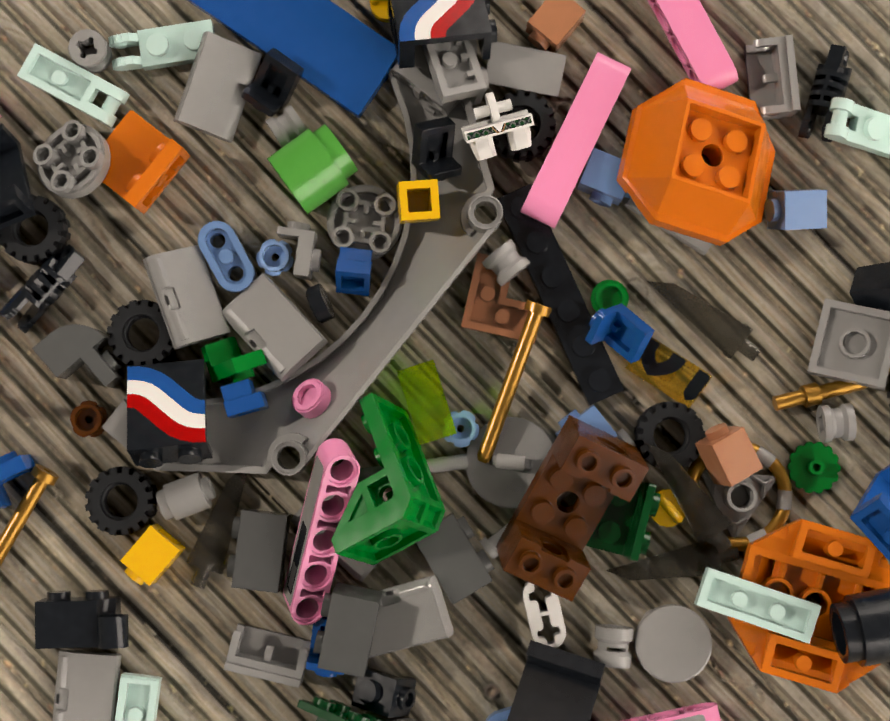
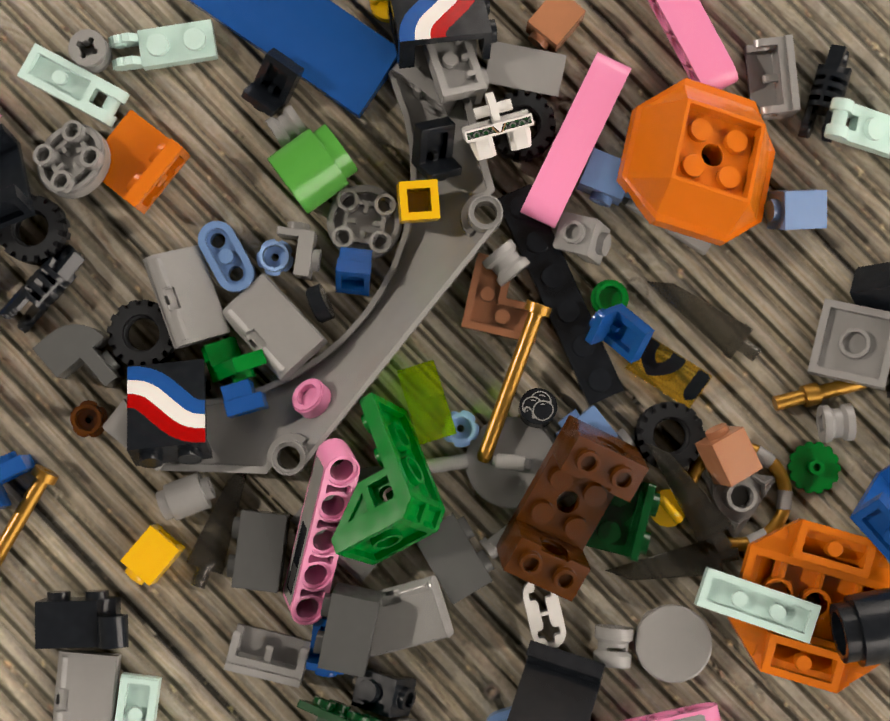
(98, 496): black tyre -> none
(215, 87): light grey piece -> none
(537, 408): none -> black tile
(583, 236): none -> light grey bracket

